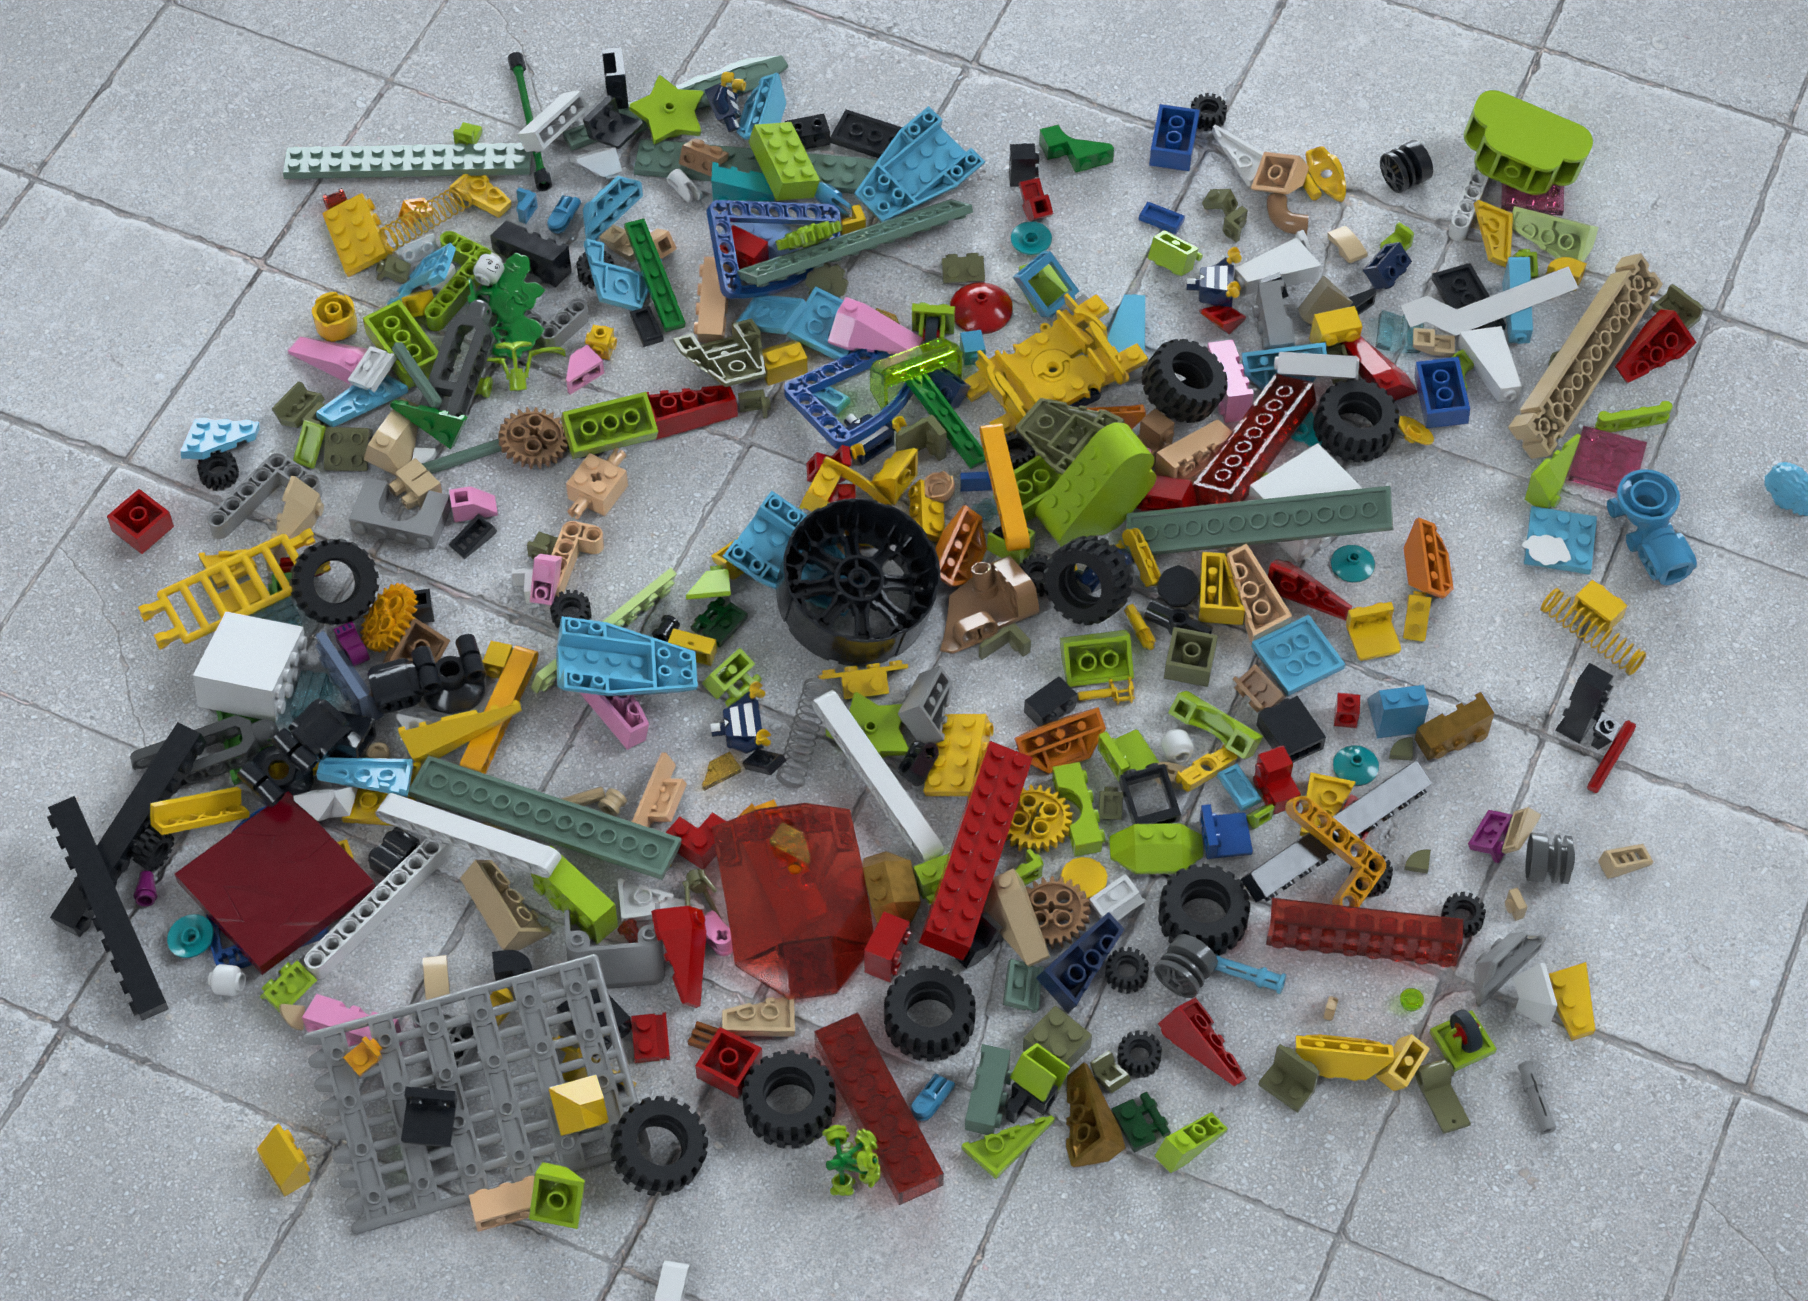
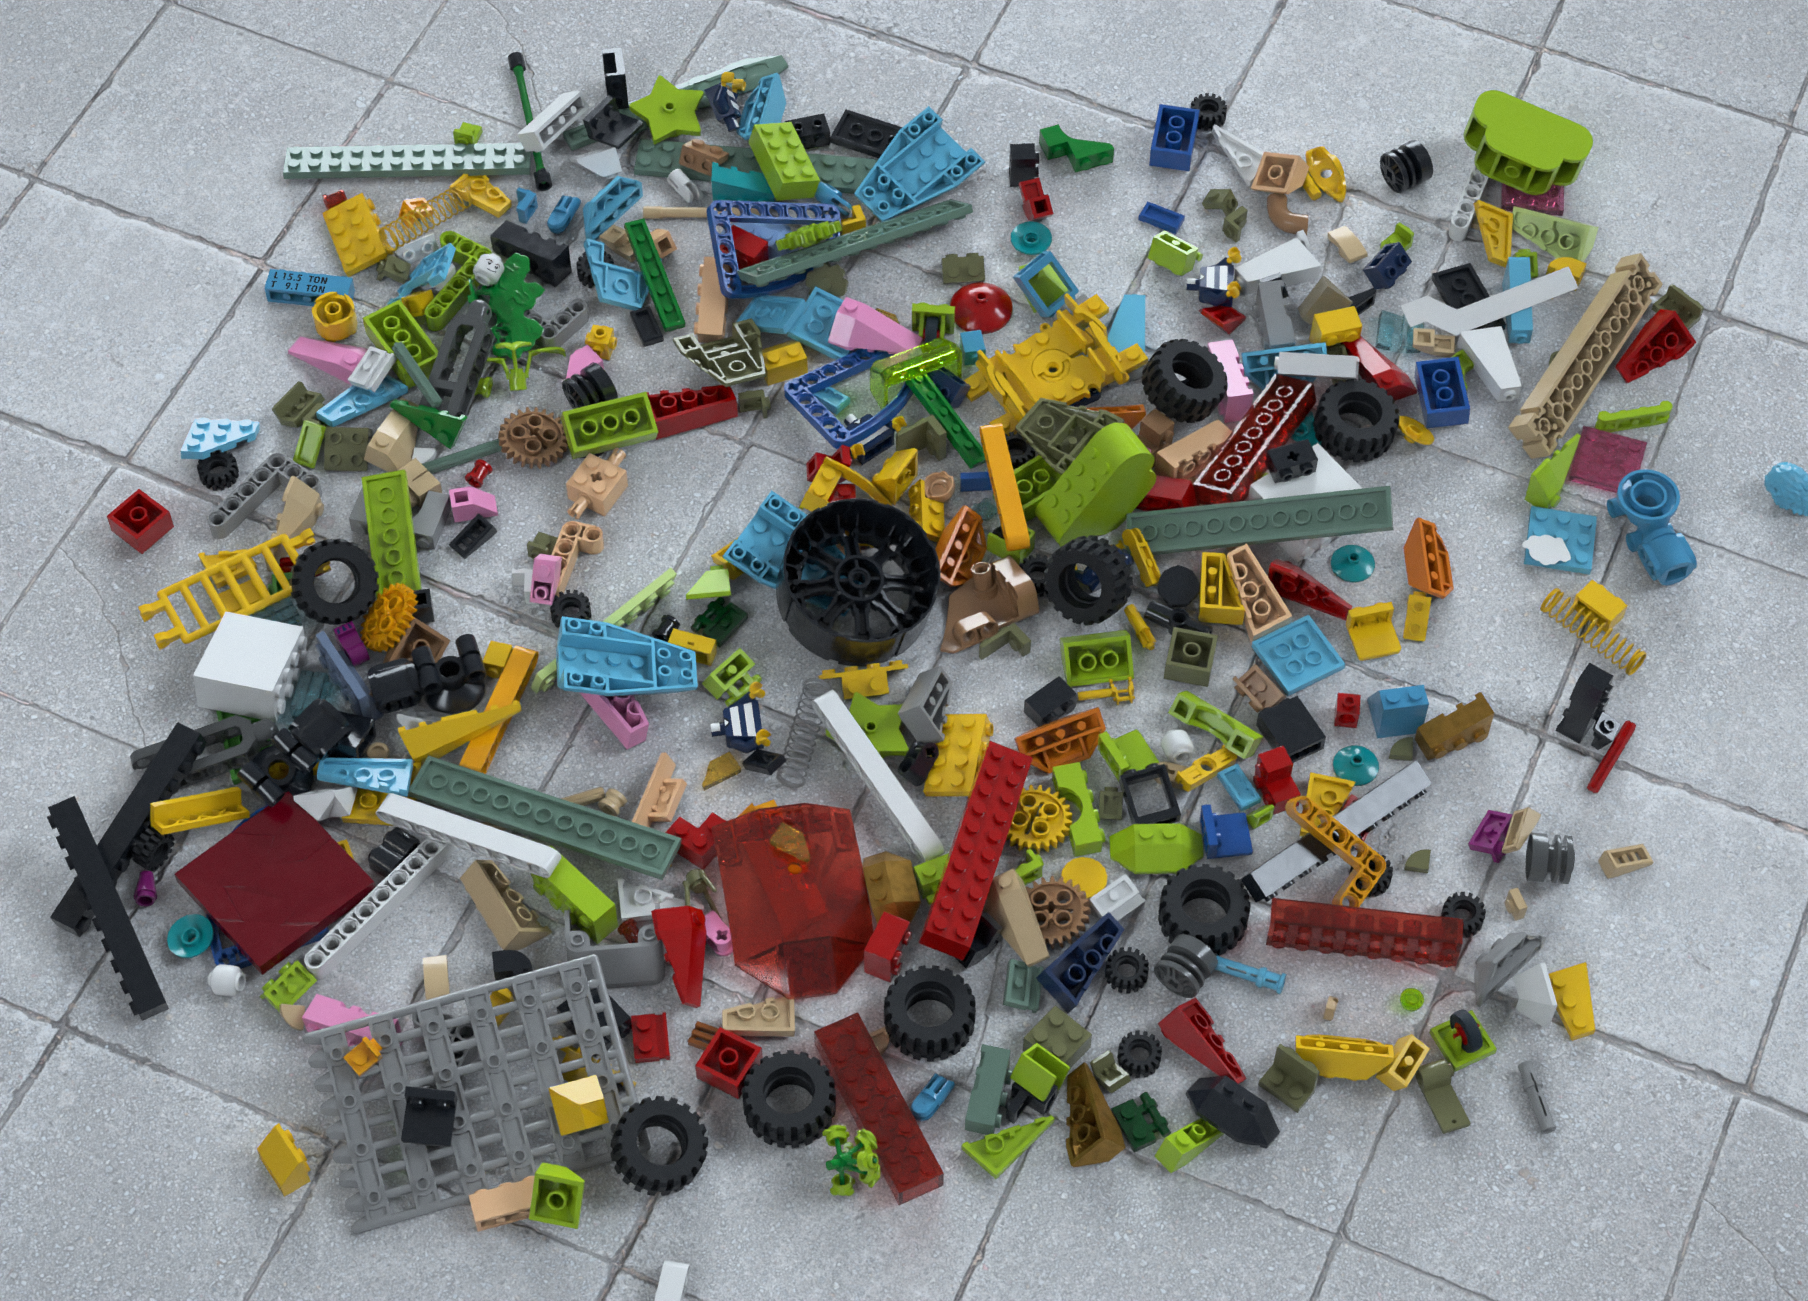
(304, 287): none -> dark azure brick
(391, 529): none -> lime plate
(478, 473): none -> red bush
(589, 387): none -> black wheel
(659, 212): none -> tan piece
(880, 1039): none -> tan tile
(1233, 1110): none -> black wedge
(1291, 461): none -> black brick

